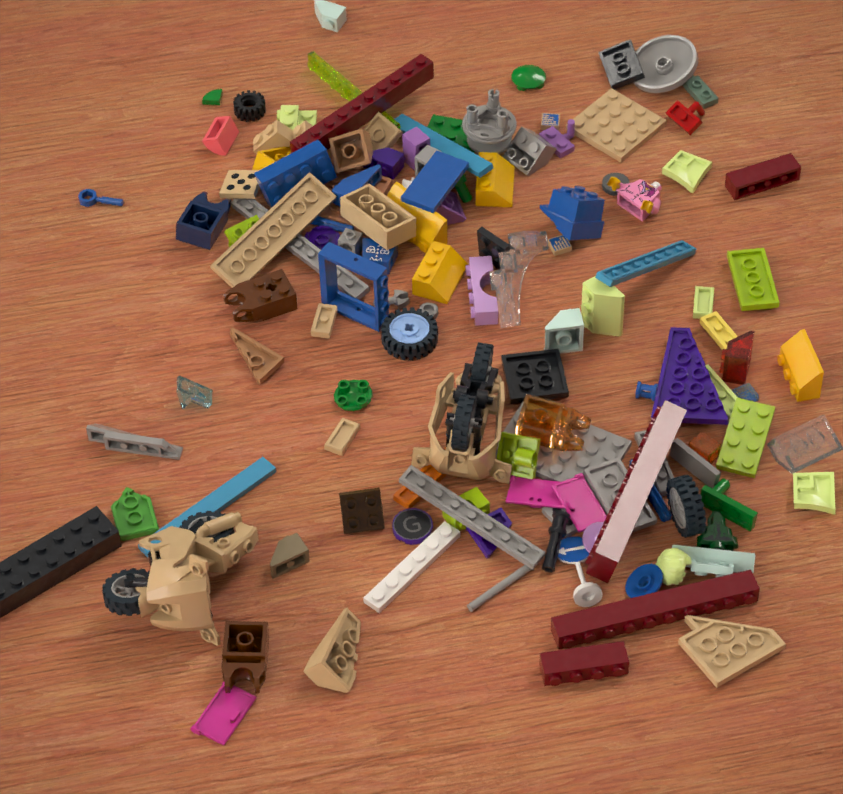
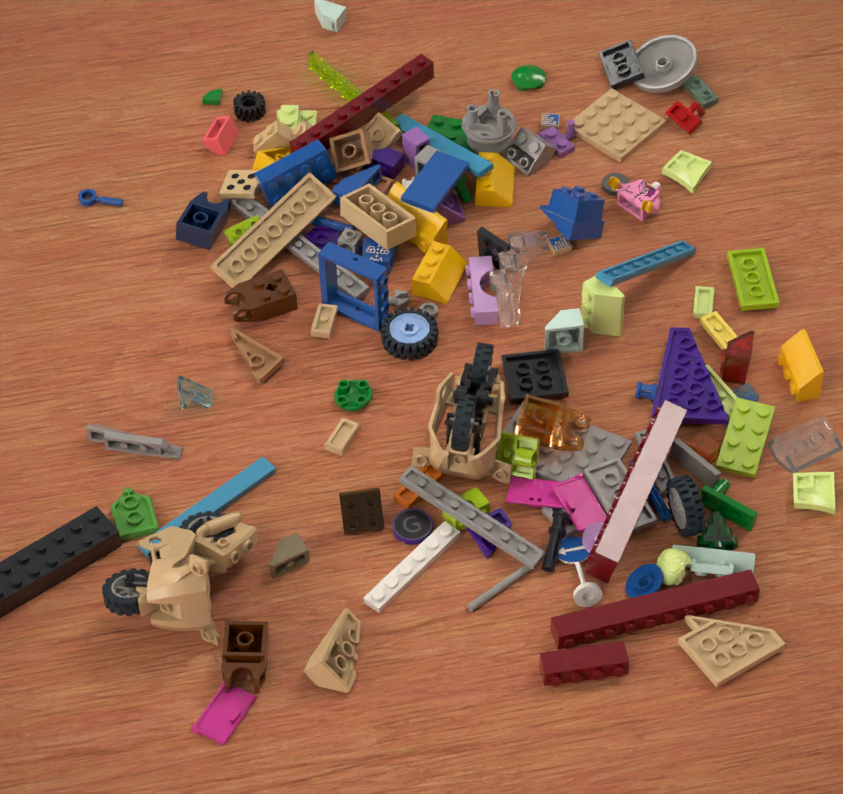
(762, 176): dark red brick -> none

